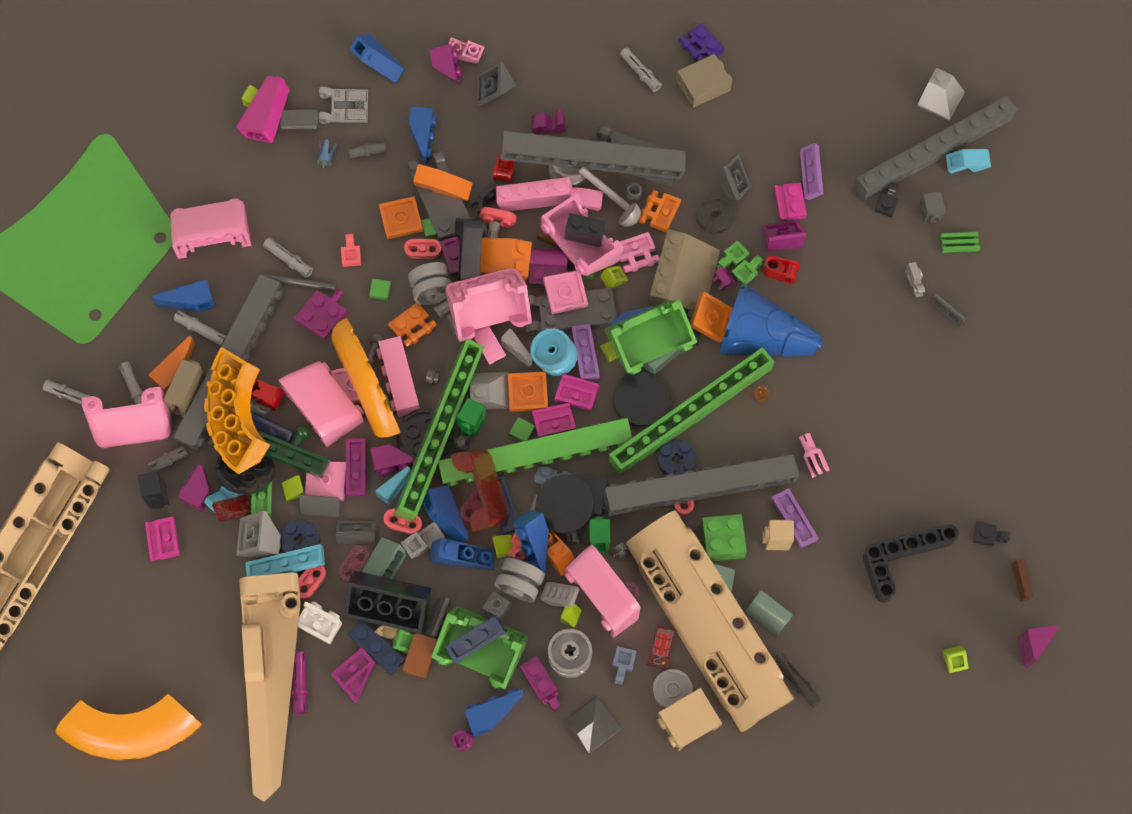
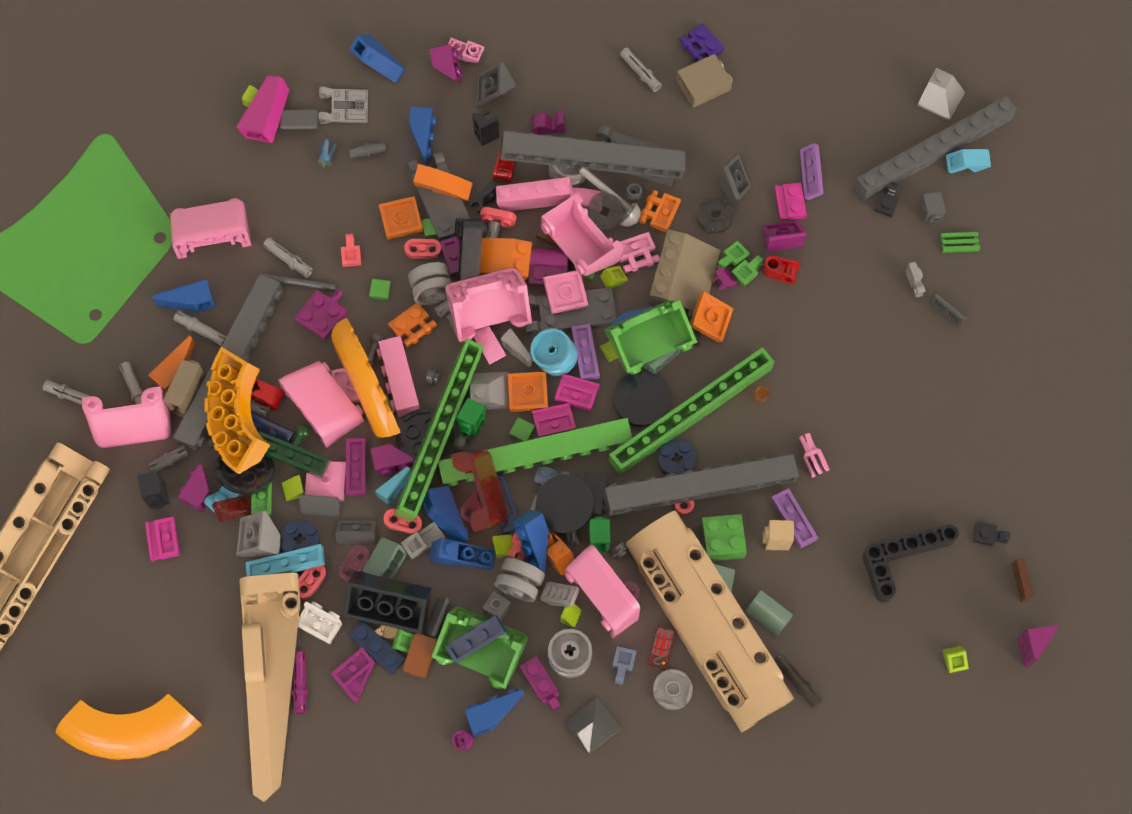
(485, 129): none -> black hinge
(585, 230): black brick -> none
(615, 212): none -> clear smoke plate
(688, 719): tan panel -> none
(764, 324): blue cone -> none

